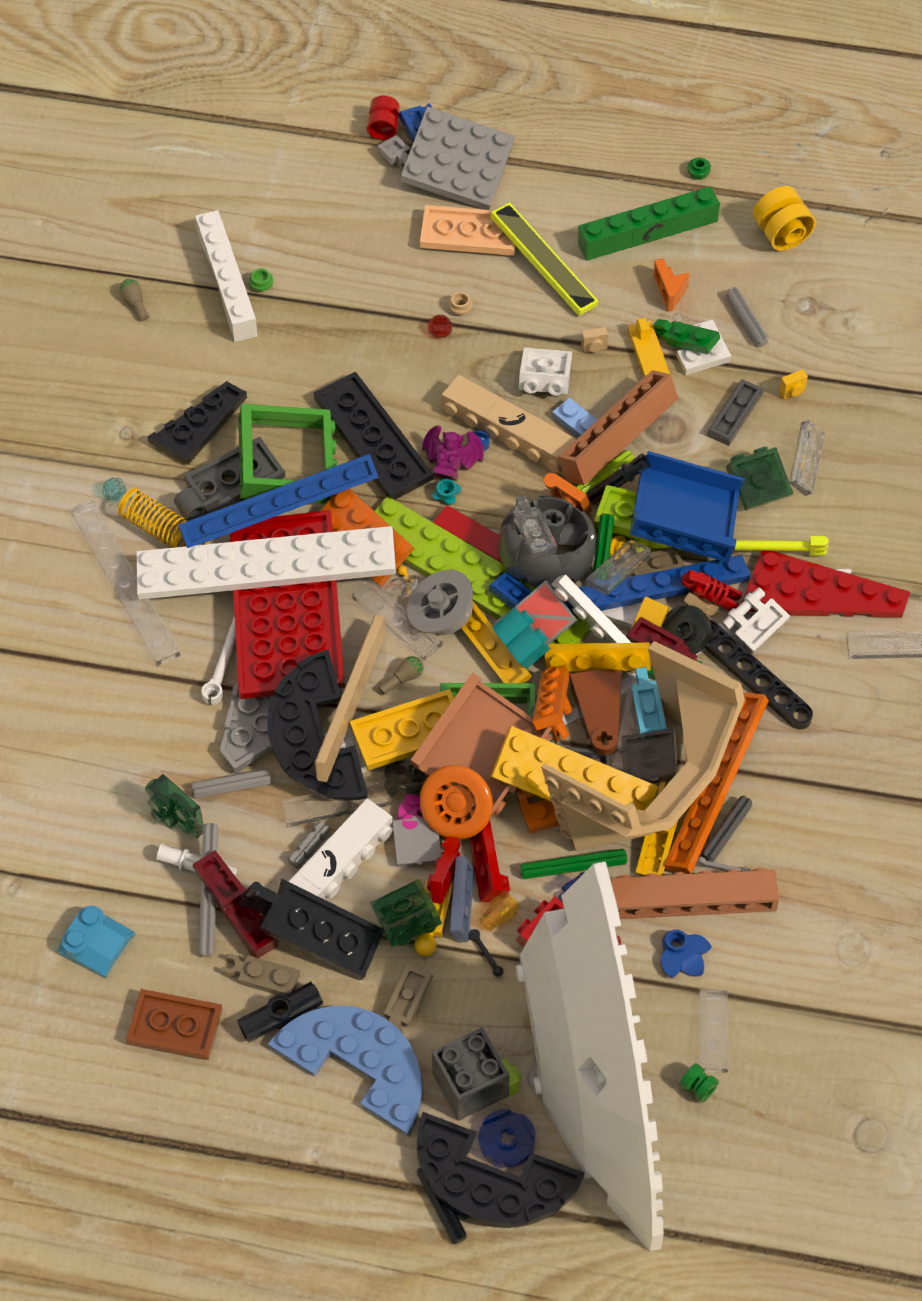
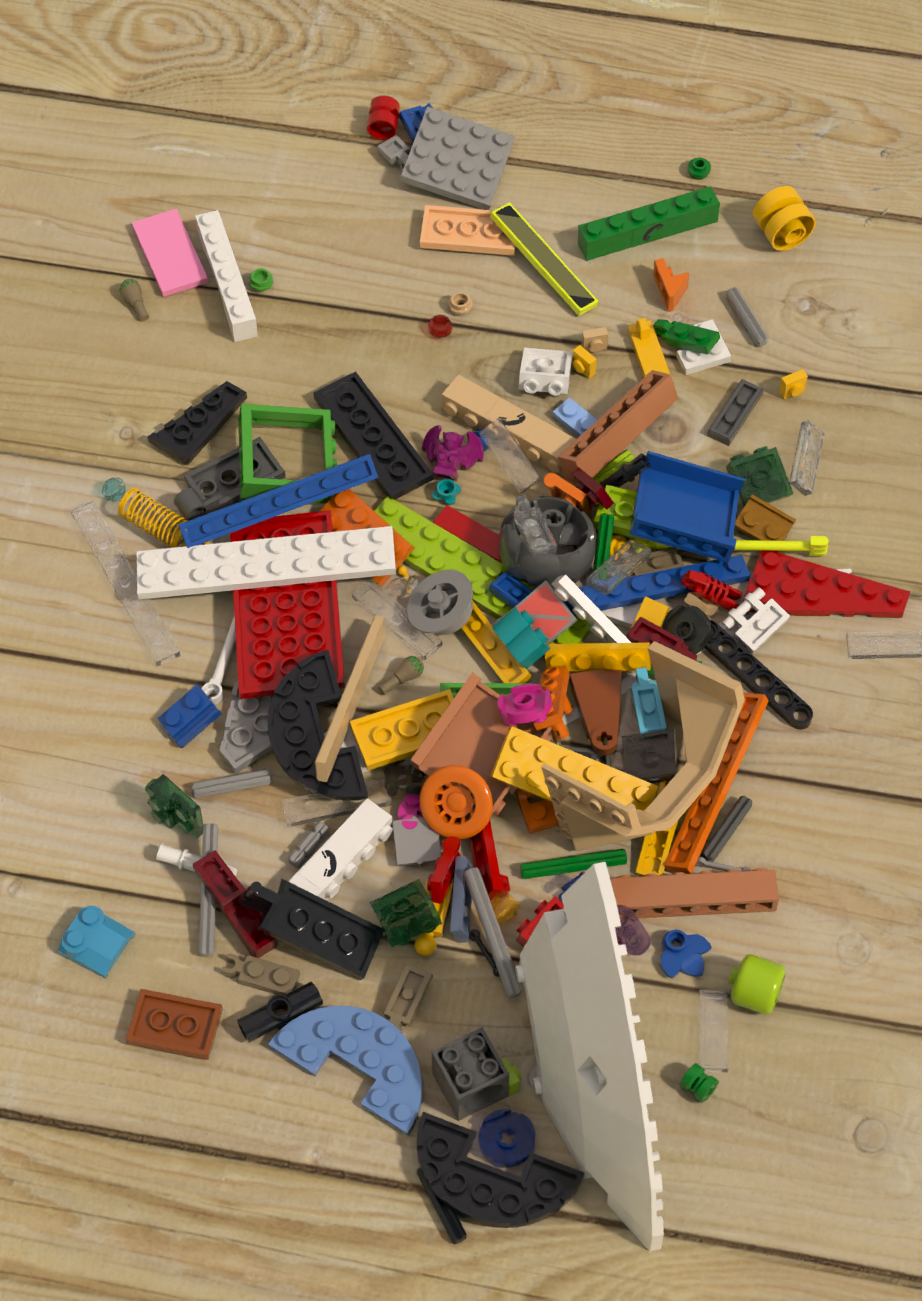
(169, 252): none -> bright pink tile
(189, 716): none -> blue plate
(493, 932): none -> light grey axle
(510, 455): none -> clear tile
(525, 704): none -> dark pink plate
(584, 362): none -> yellow plate
(592, 488): none -> dark red plate
(630, 927): none -> plate
(757, 984): none -> lime head
(763, 521): none -> pearl gold plate

